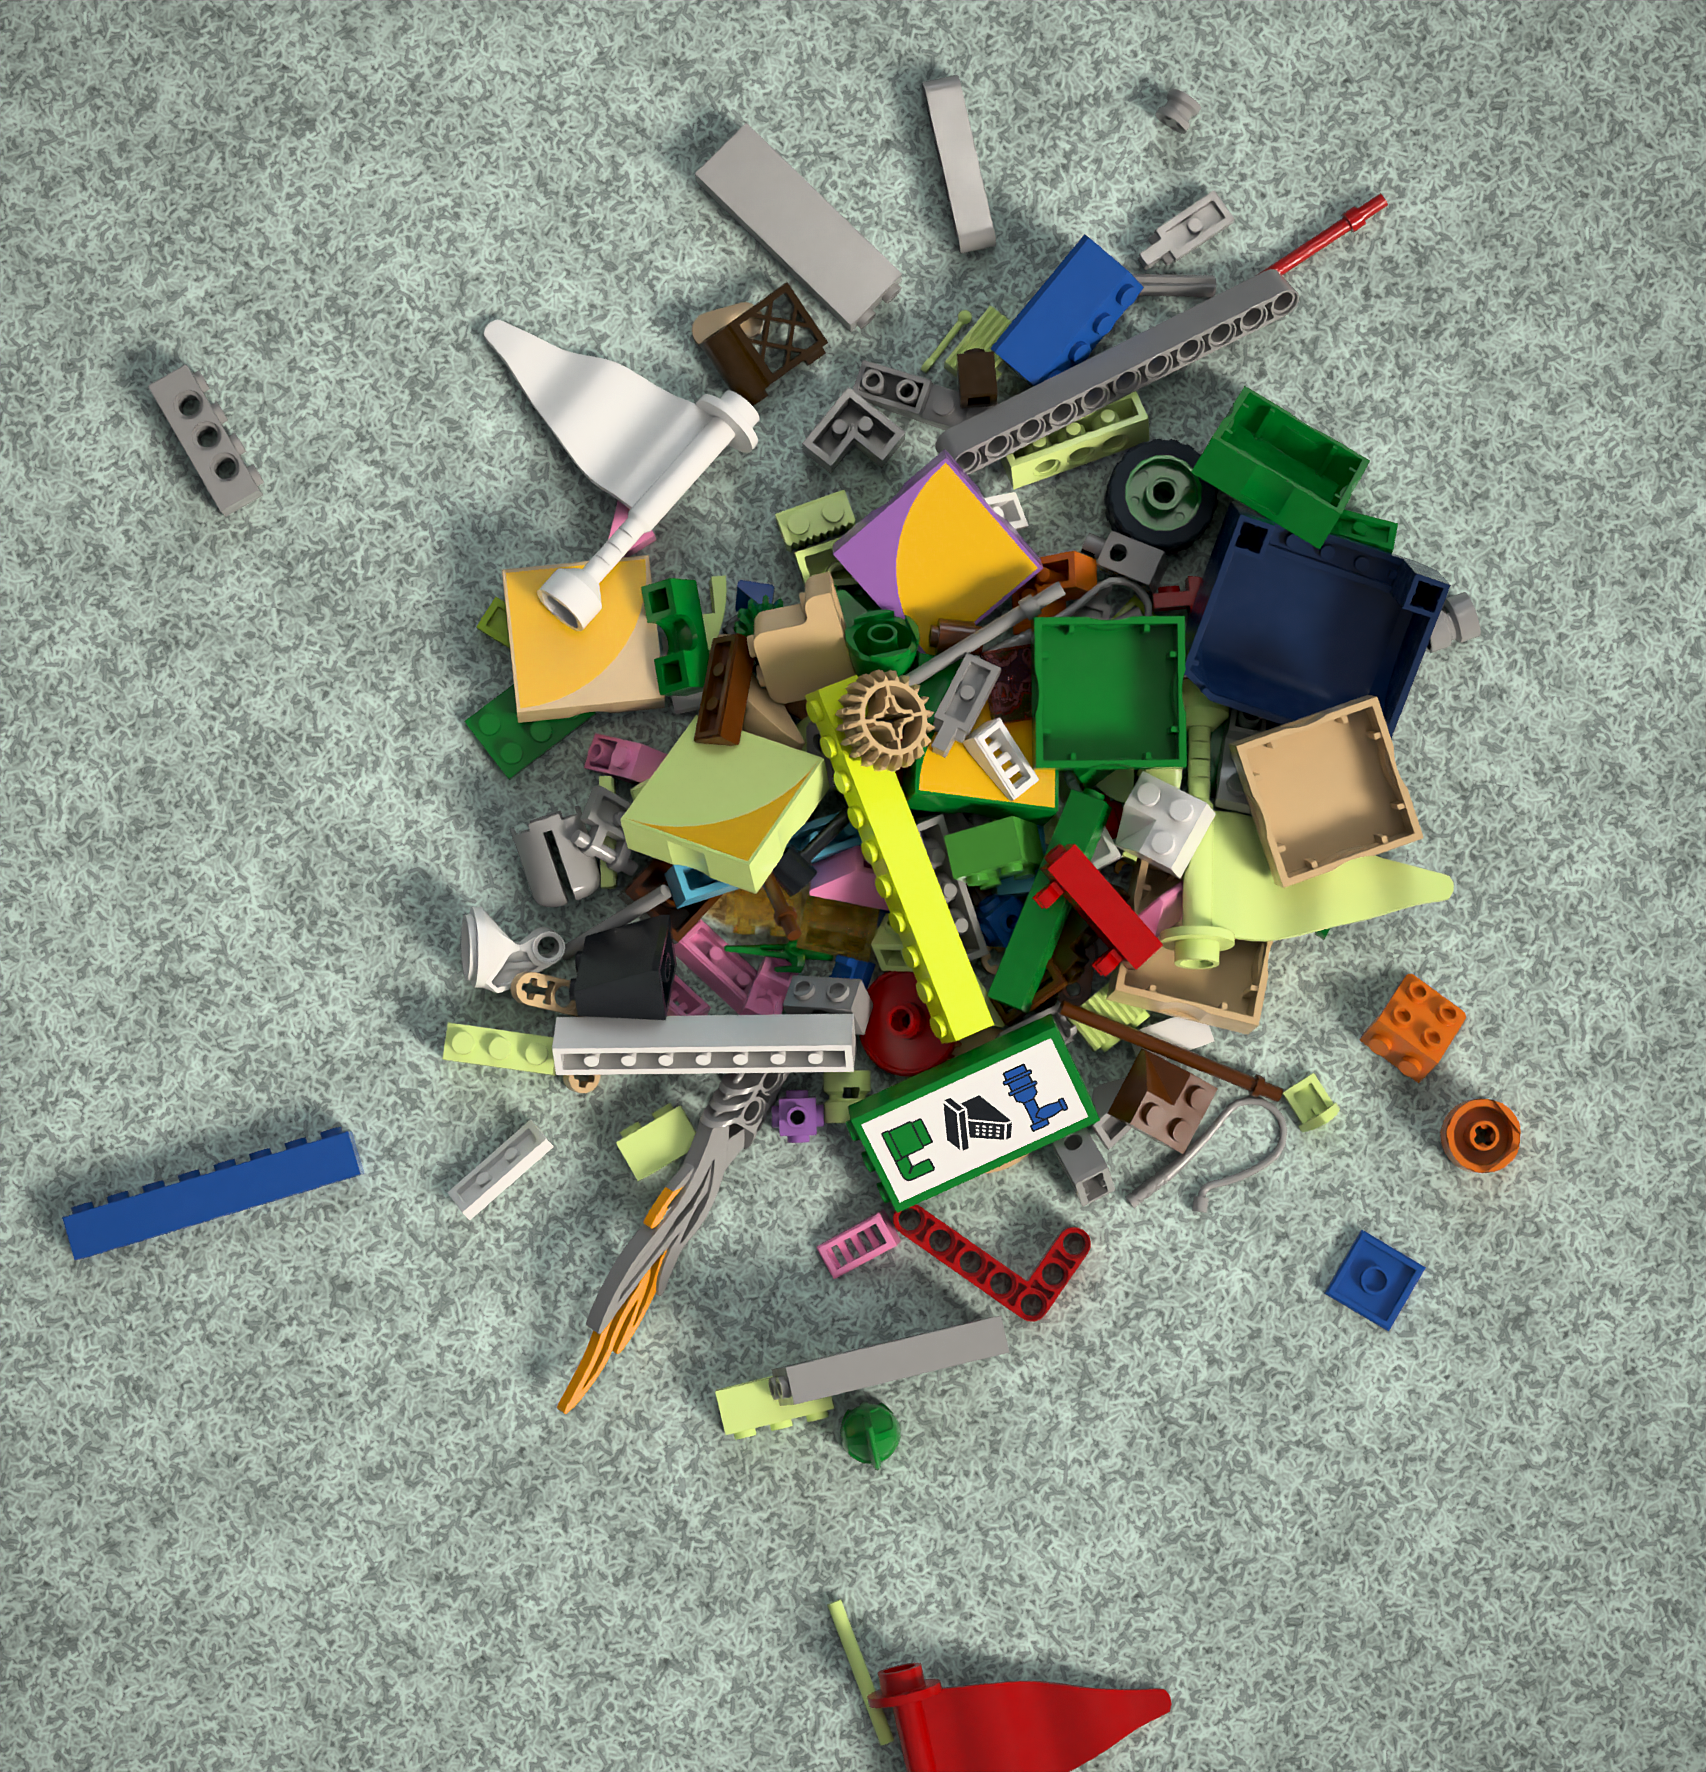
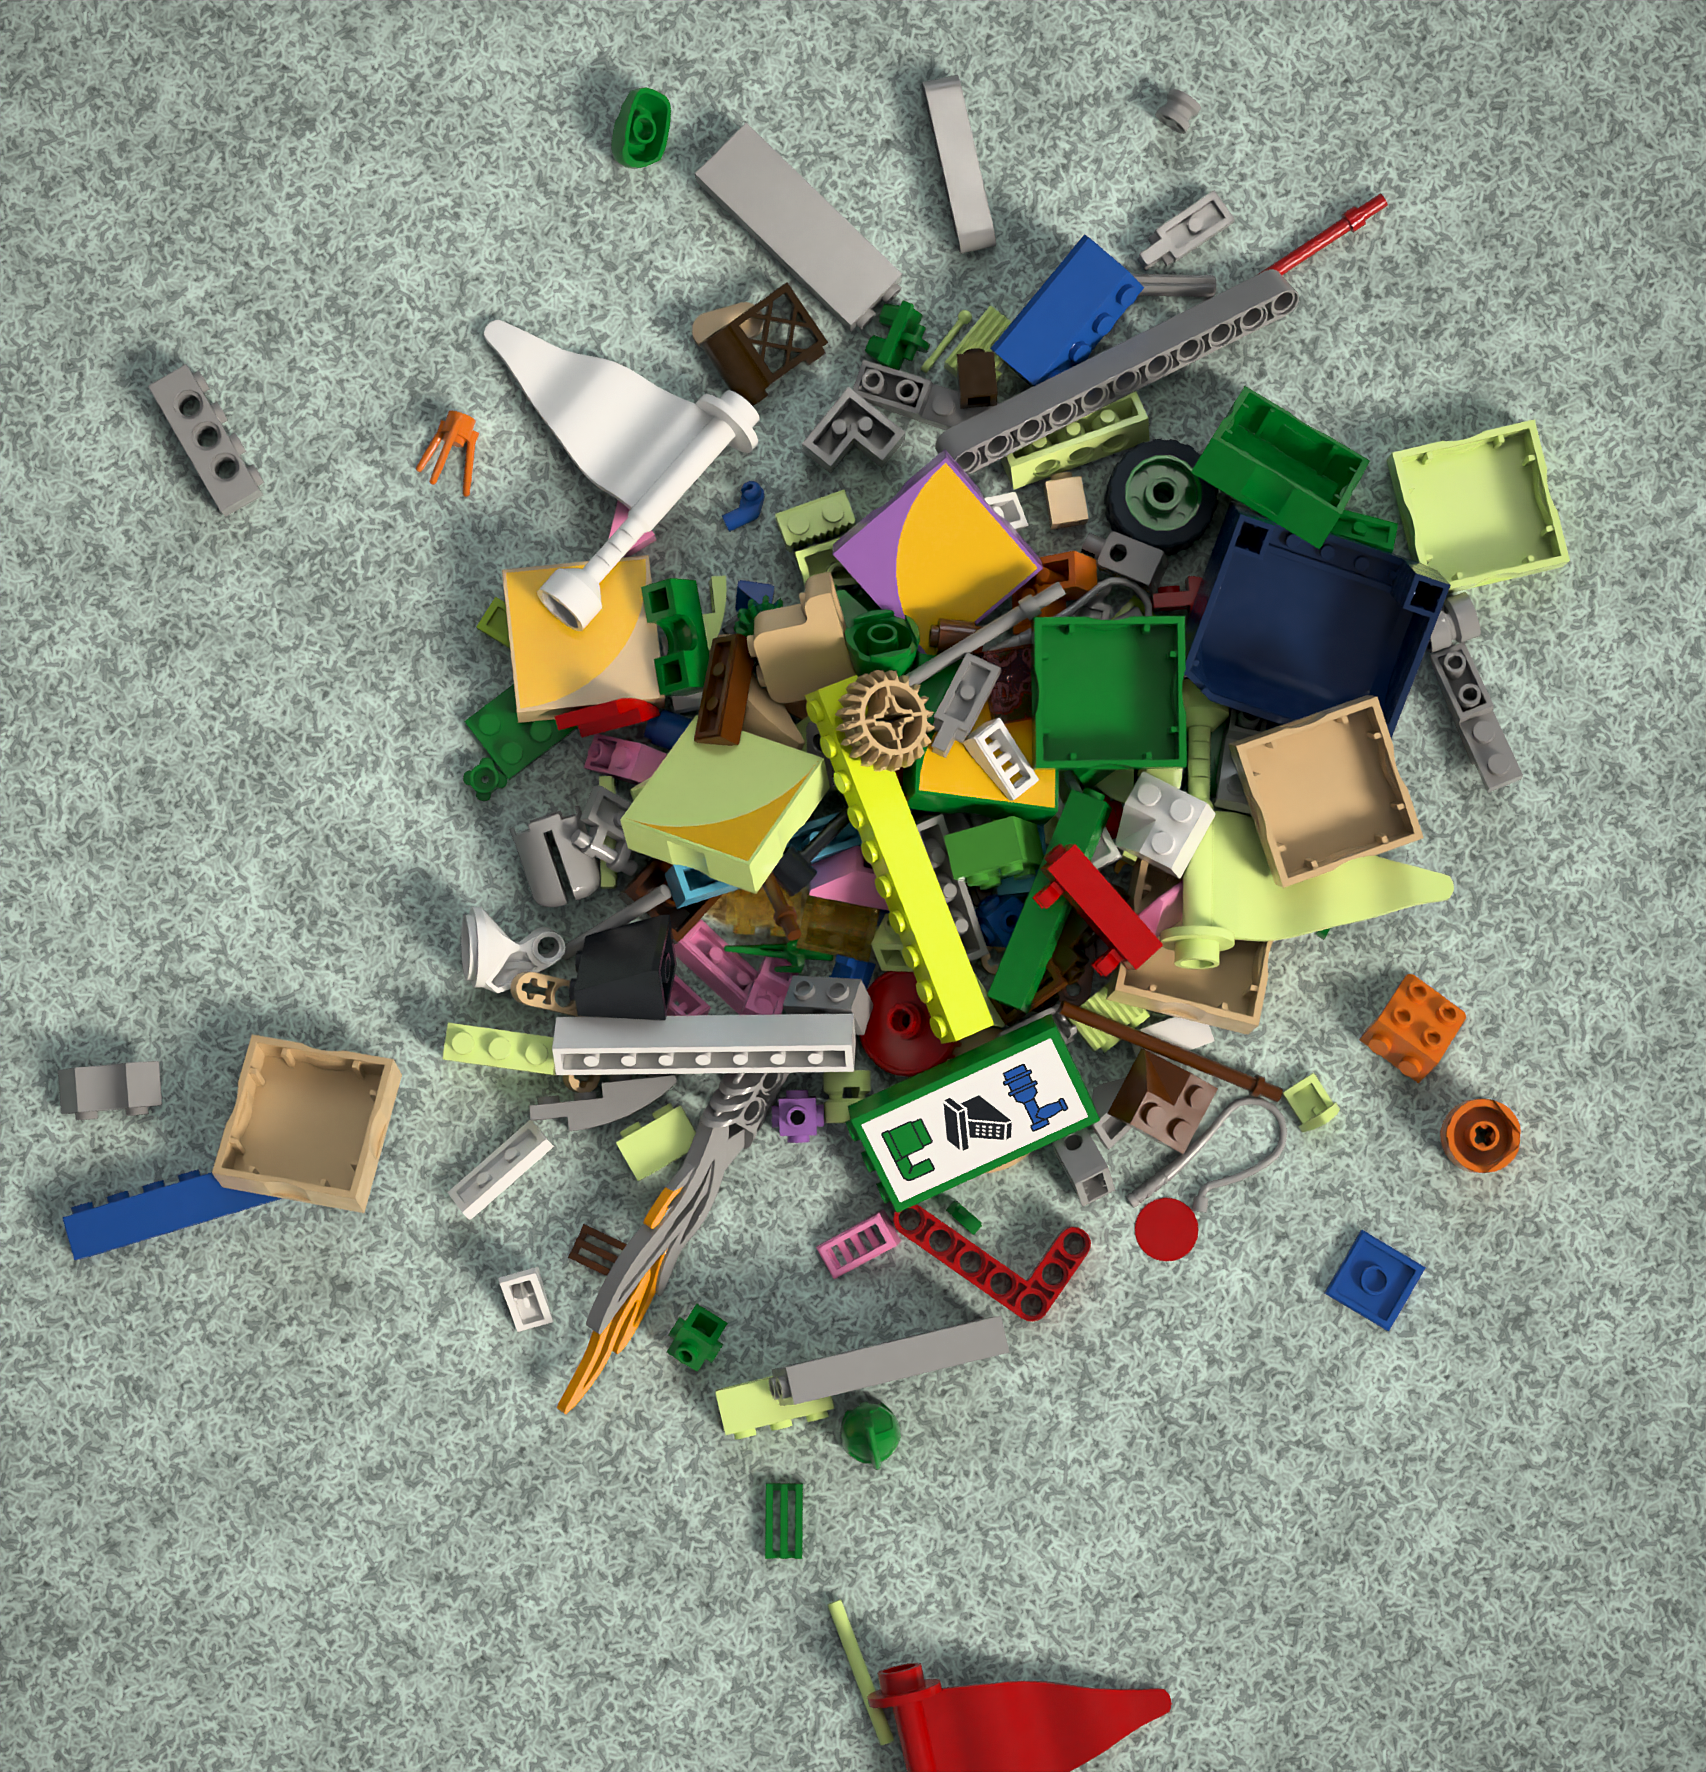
(108, 1088): none -> light grey brick
(307, 1124): none -> tan tile
(455, 432): none -> orange plant
(474, 779): none -> green plate
(526, 1299): none -> white slope
(581, 1243): none -> reddish brown tile
(607, 716): none -> red slope
(620, 1099): none -> light grey slope
(641, 128): none -> green piece
(666, 728): none -> blue brick
(696, 1338): none -> green brick
(749, 506): none -> blue arm
(784, 1553): none -> green tile
(902, 339): none -> green hips
(964, 1217): none -> green tile
(1065, 501): none -> tan brick
(1166, 1229): none -> red piece
(1474, 717): none -> light grey slope
(1479, 507): none -> yellowish green tile

